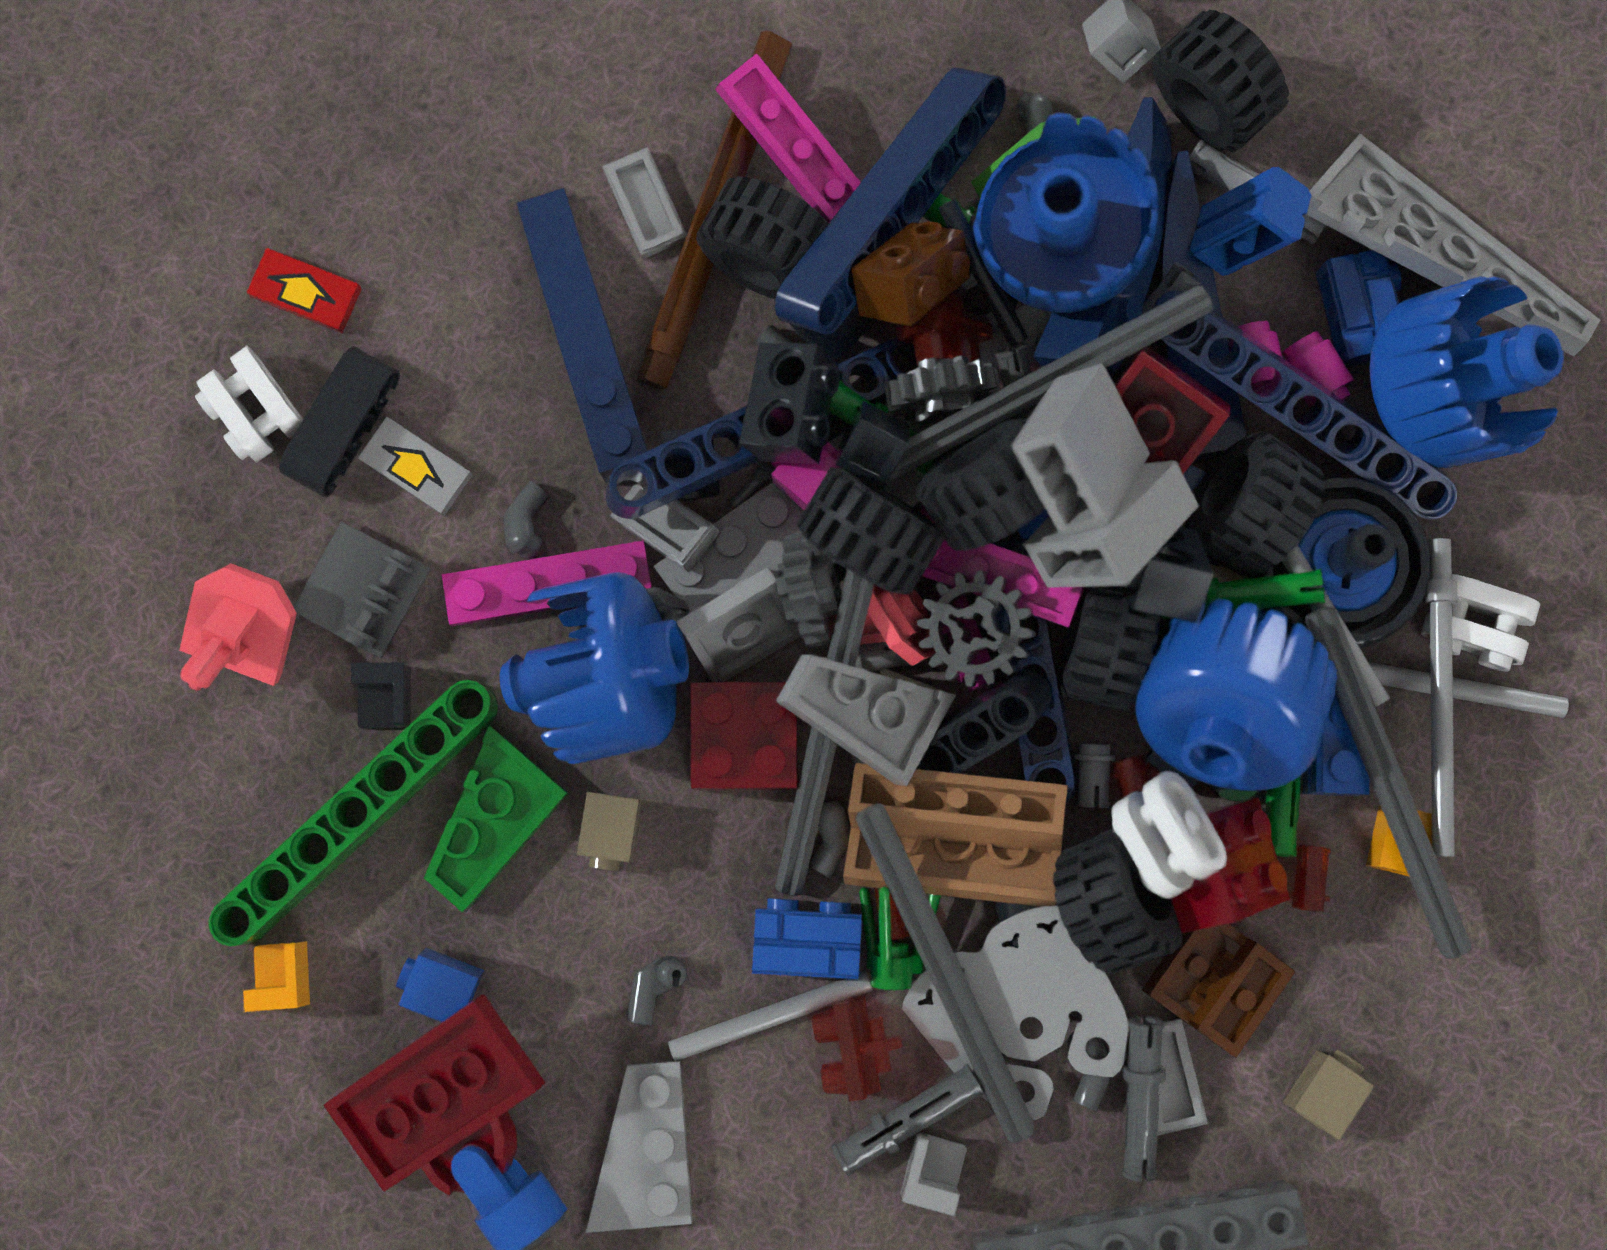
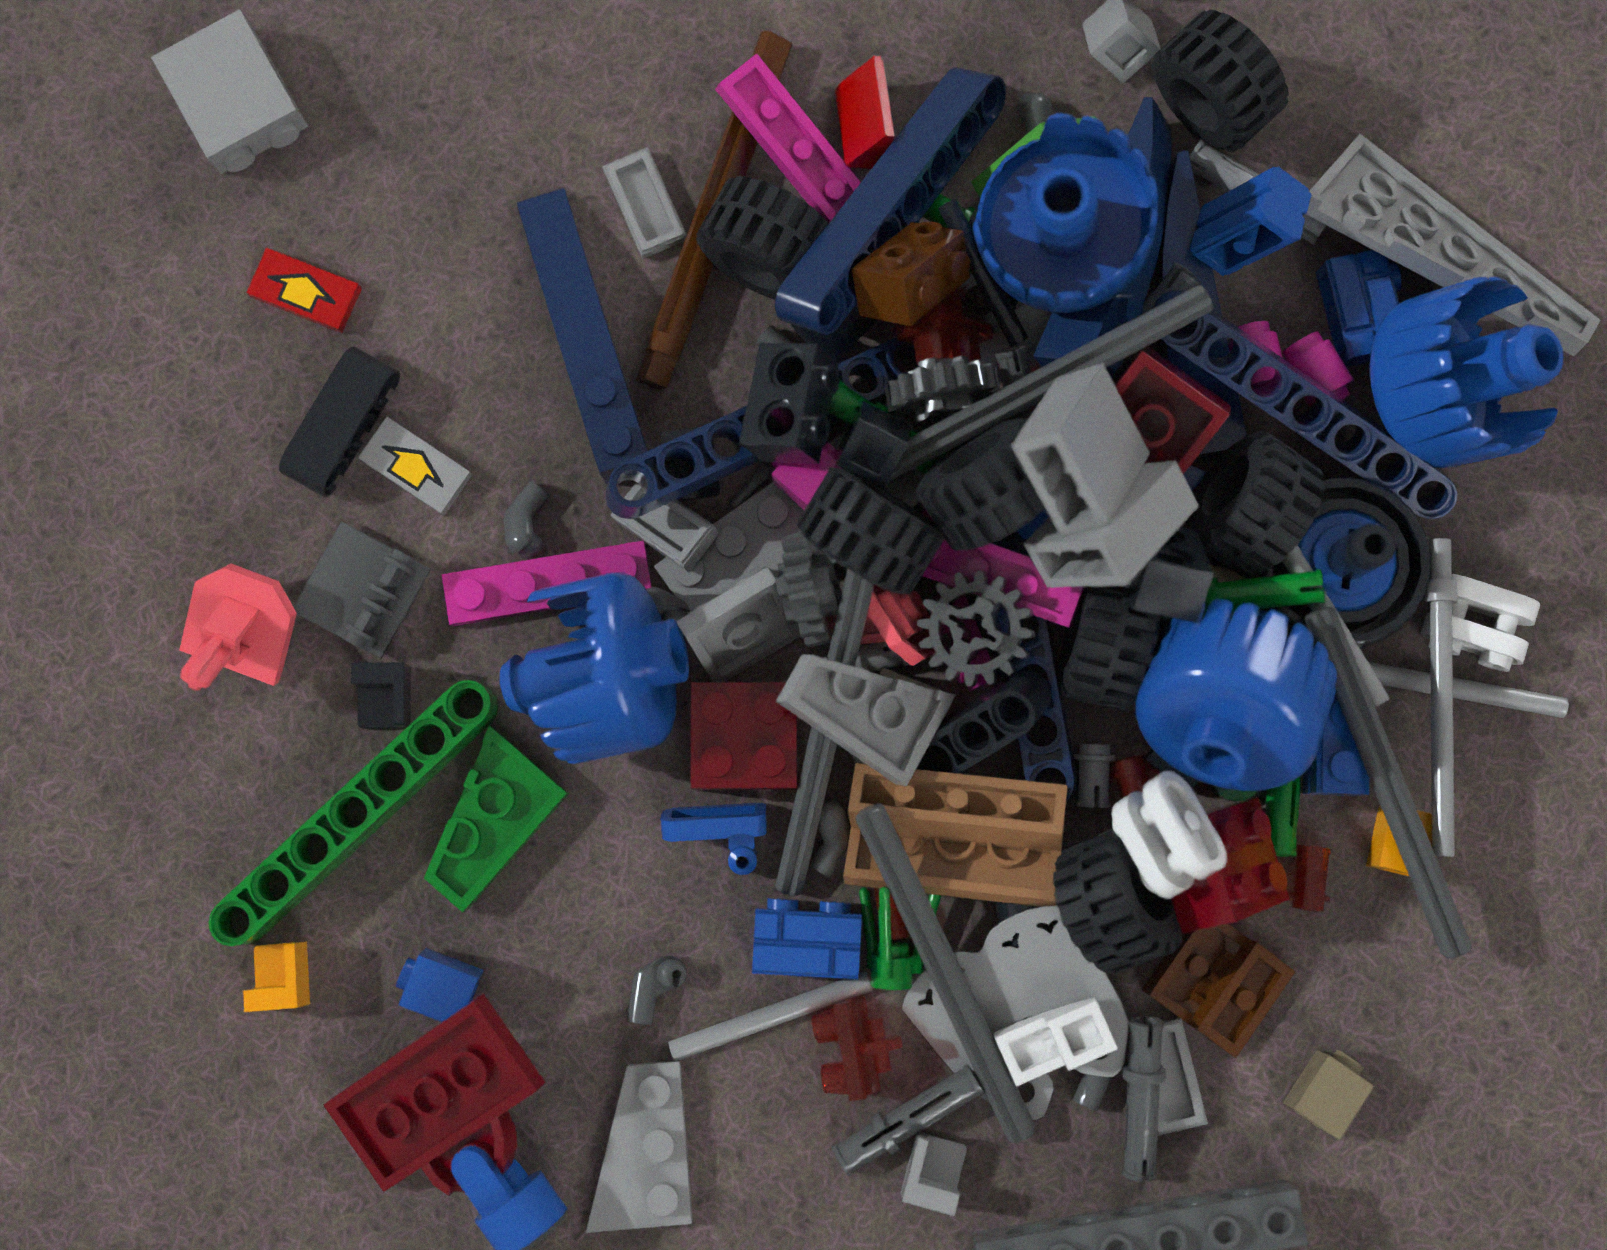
(221, 400): white brick -> none
(230, 93): none -> light grey brick
(609, 830): dark tan brick -> none
(732, 821): none -> blue piece
(865, 114): none -> red slope
(1055, 1039): none -> white slope

